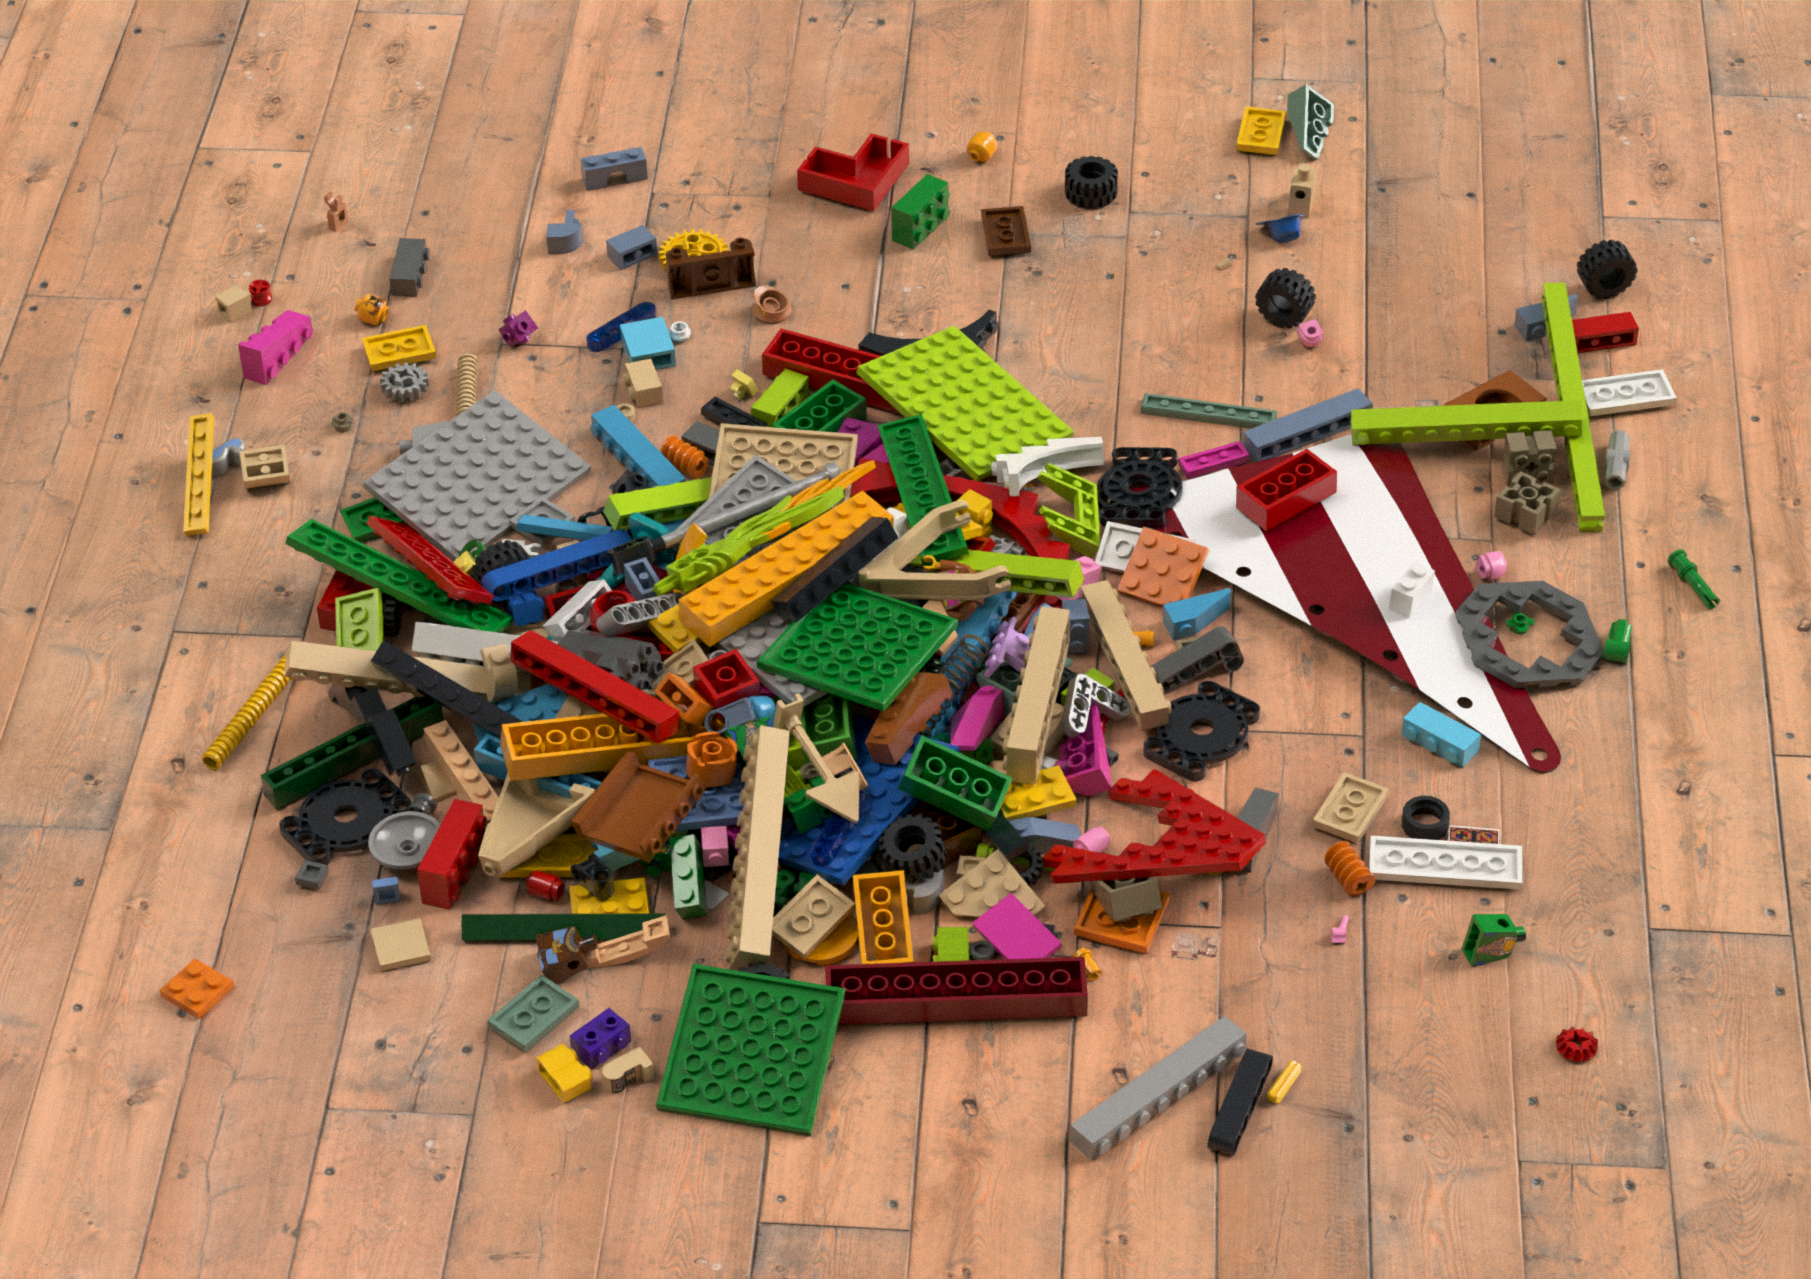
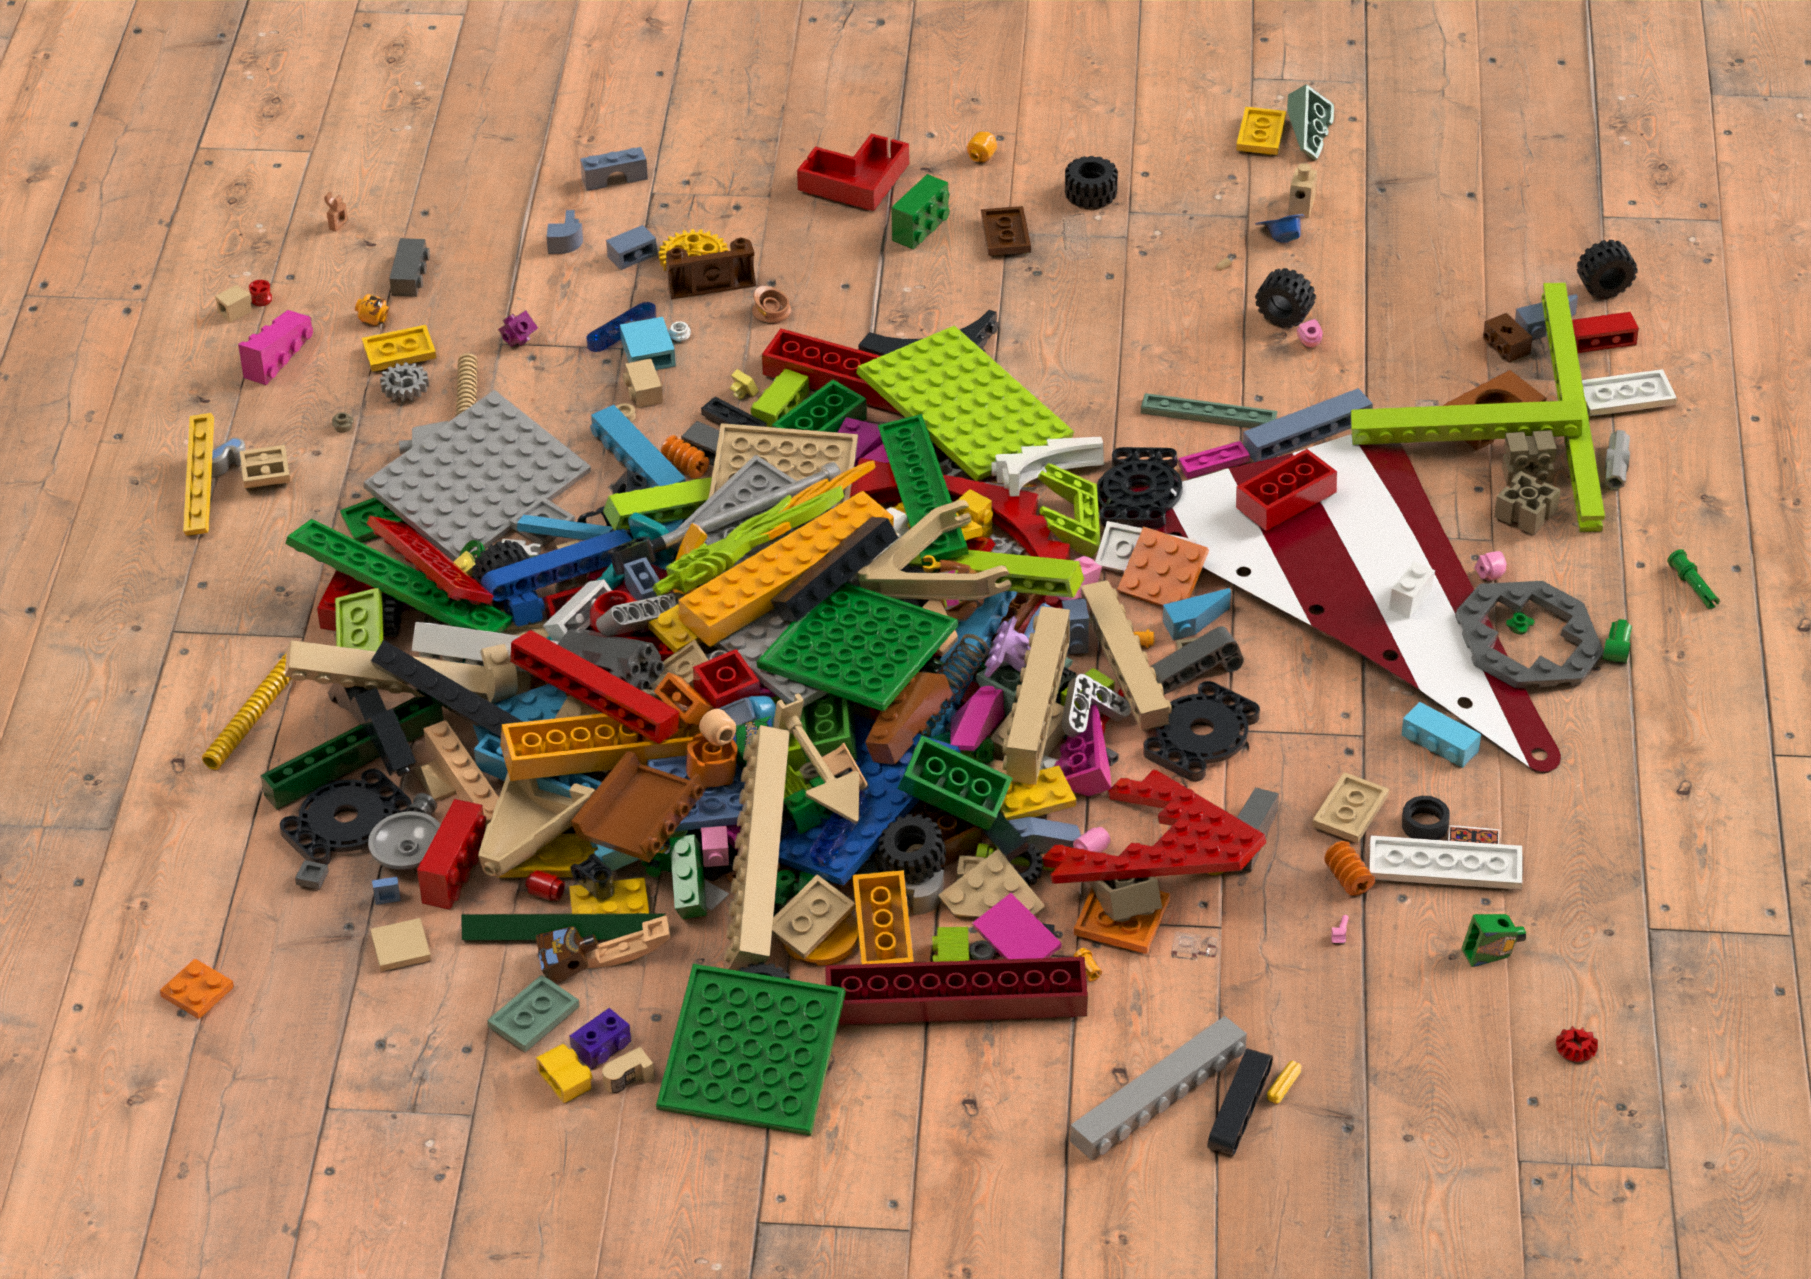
(717, 727): none -> light nougat head
(1507, 337): none -> reddish brown brick

